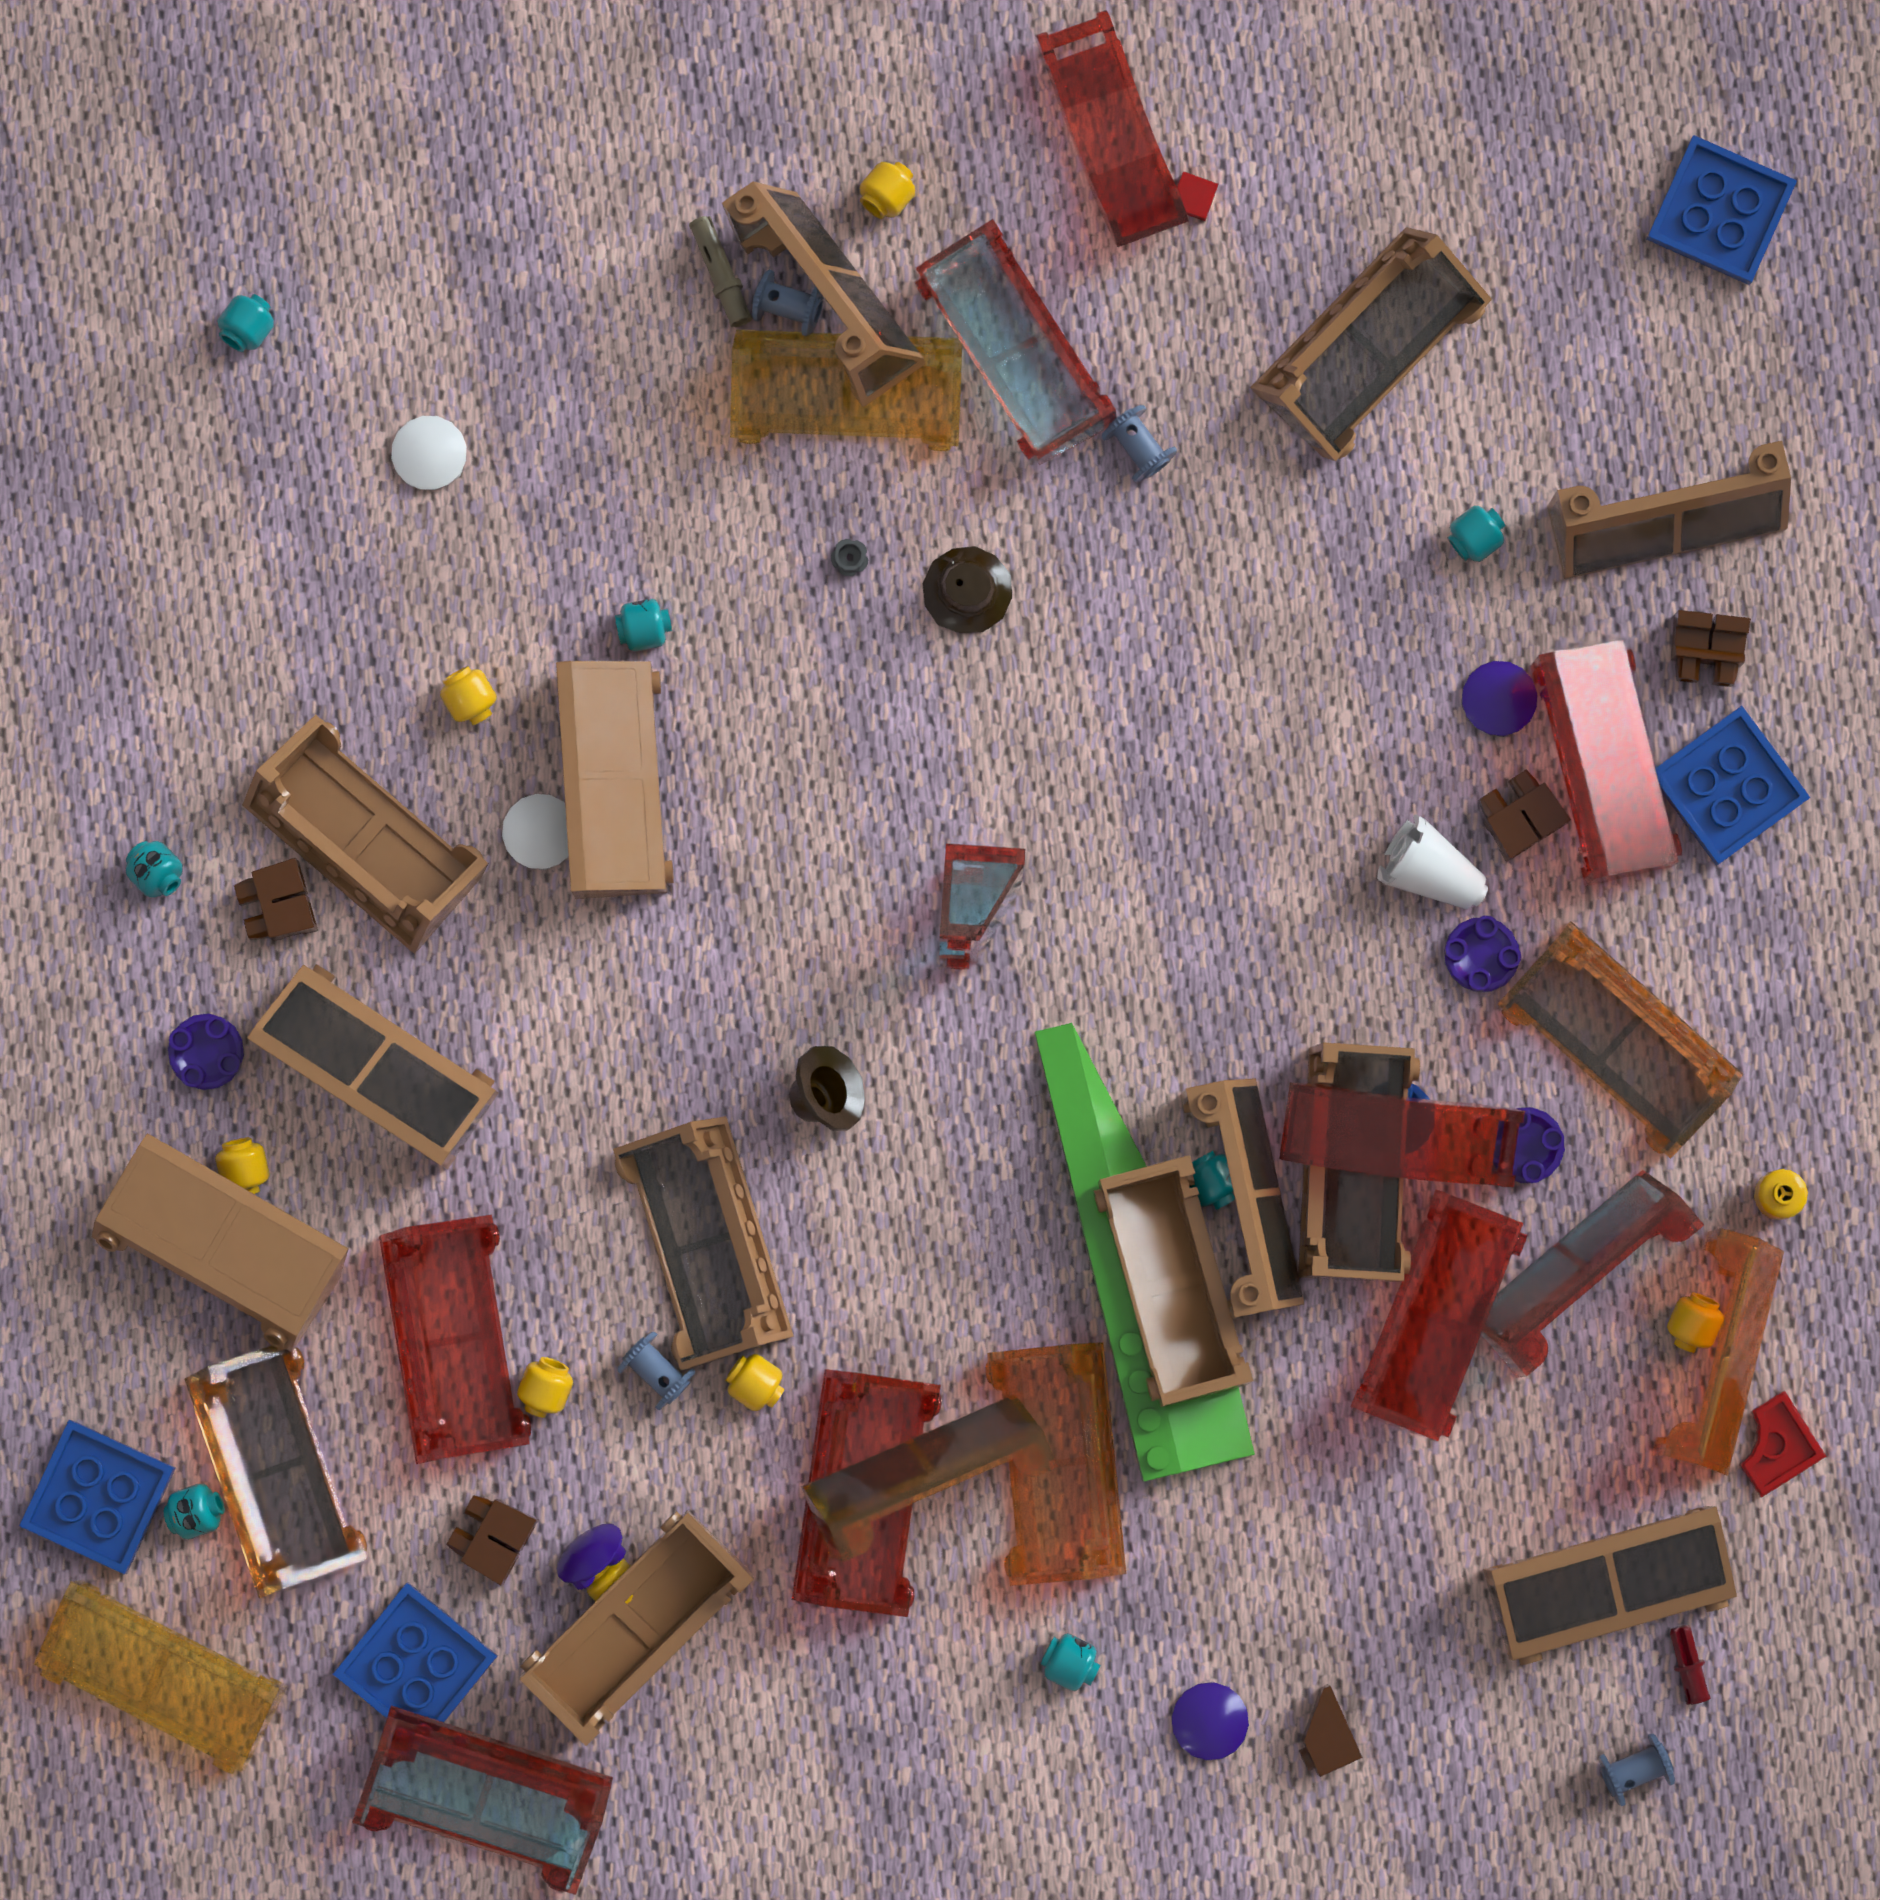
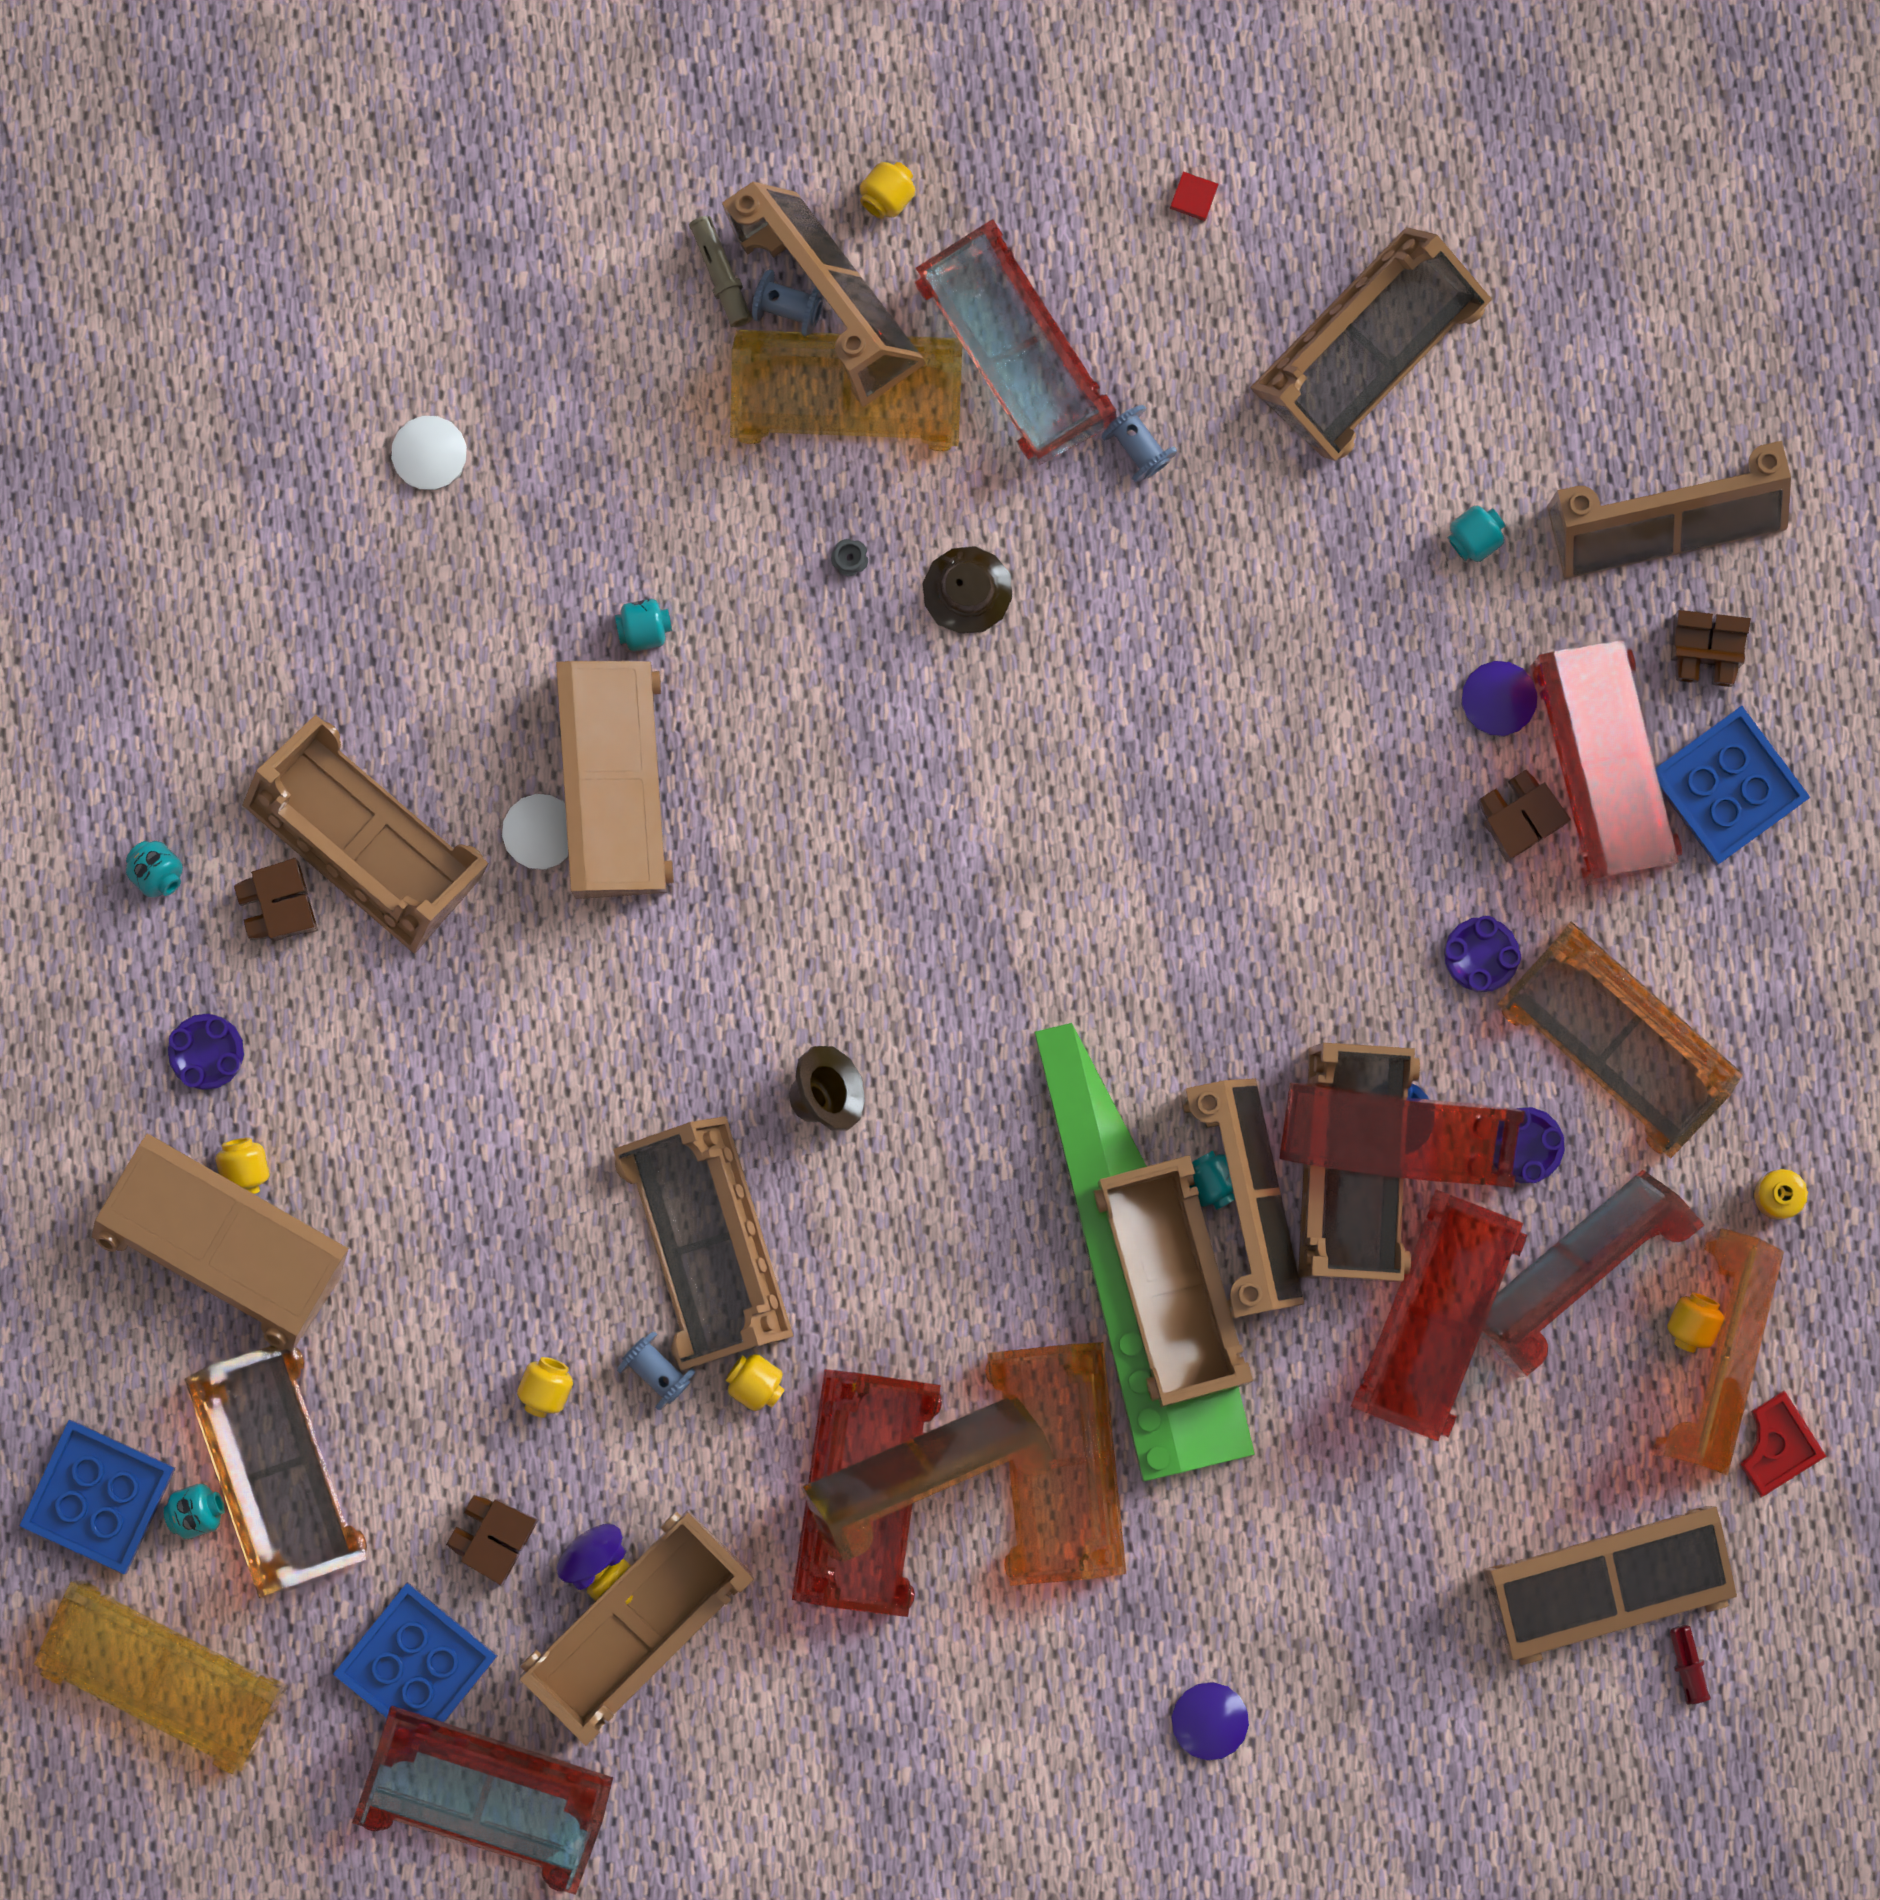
(245, 322): teal head -> none
(374, 1065): windscreen -> none
(451, 1339): clear red windscreen -> none
(468, 695): yellow head -> none
(975, 898): windscreen -> none
(1070, 1662): teal head -> none
(1112, 133): clear red windscreen -> none
(1328, 1736): reddish brown slope -> none
(1431, 867): white cone -> none
(1637, 1769): sand blue hose -> none
(1721, 210): blue plate -> none

